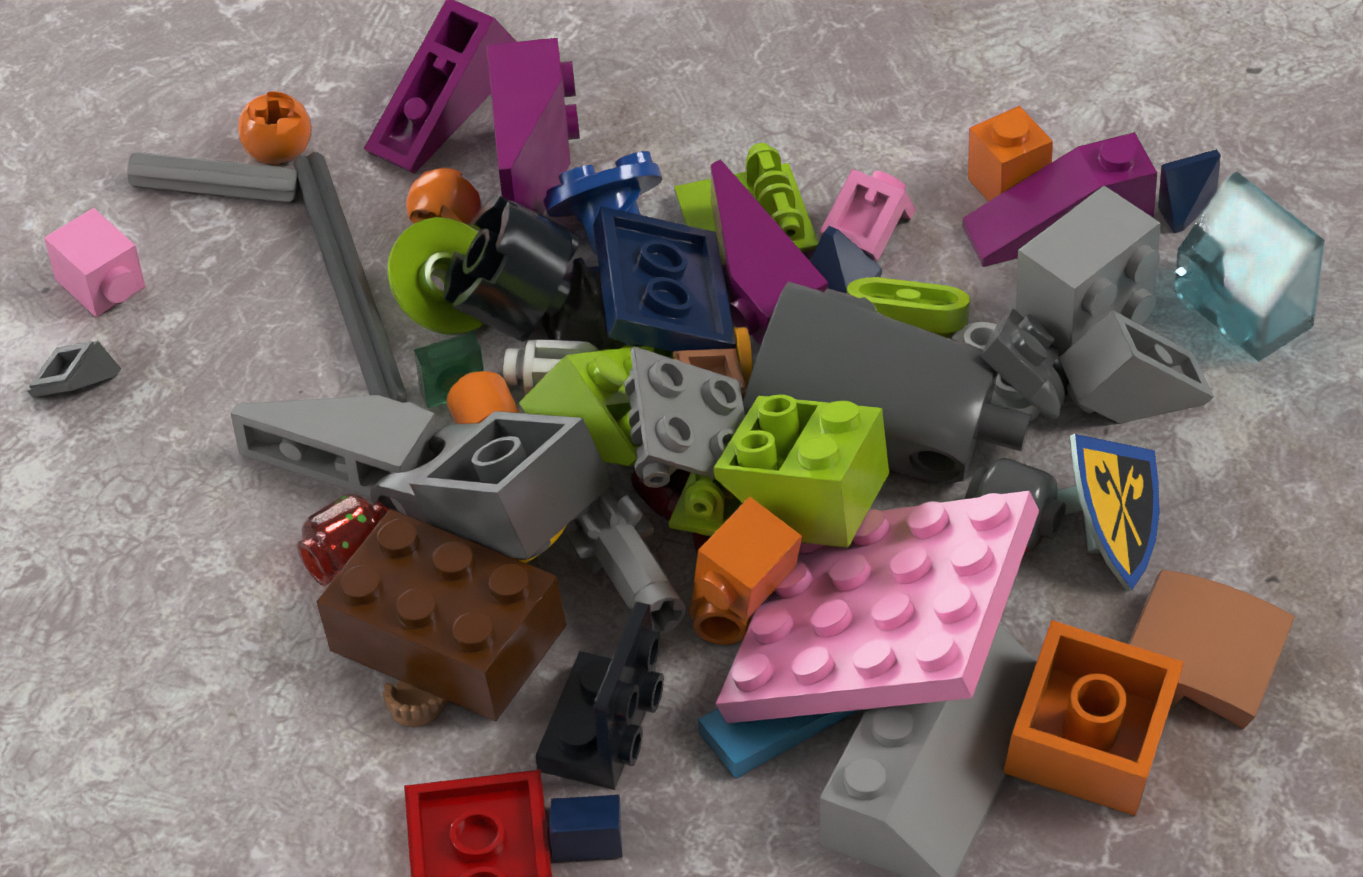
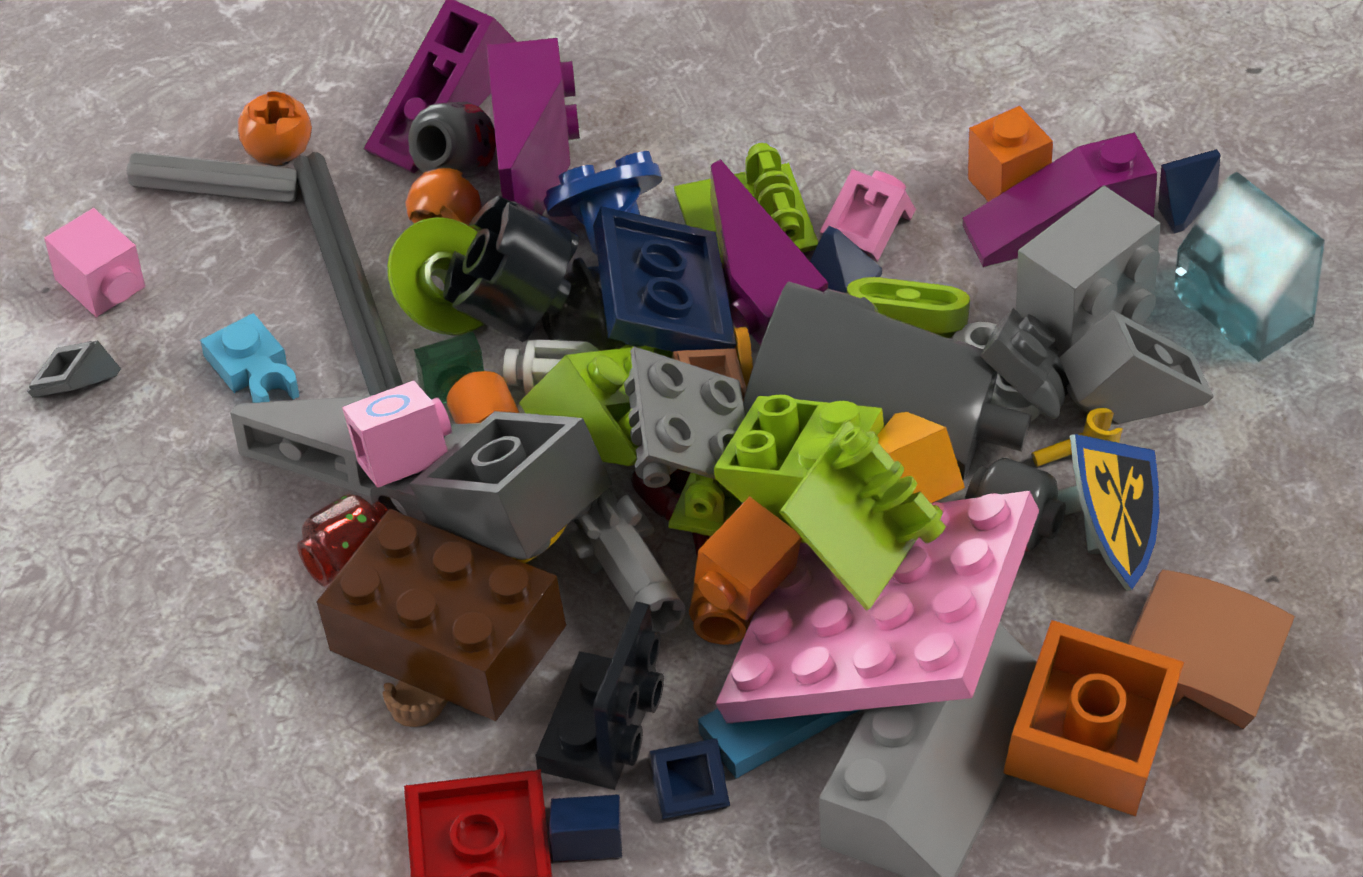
(250, 357): none -> medium azure plate
(397, 432): none -> bright pink brick
(452, 137): none -> dark grey head
(688, 778): none -> dark blue slope
(860, 512): none -> lime hinge
(924, 453): none -> light orange slope
(1096, 426): none -> yellow hand

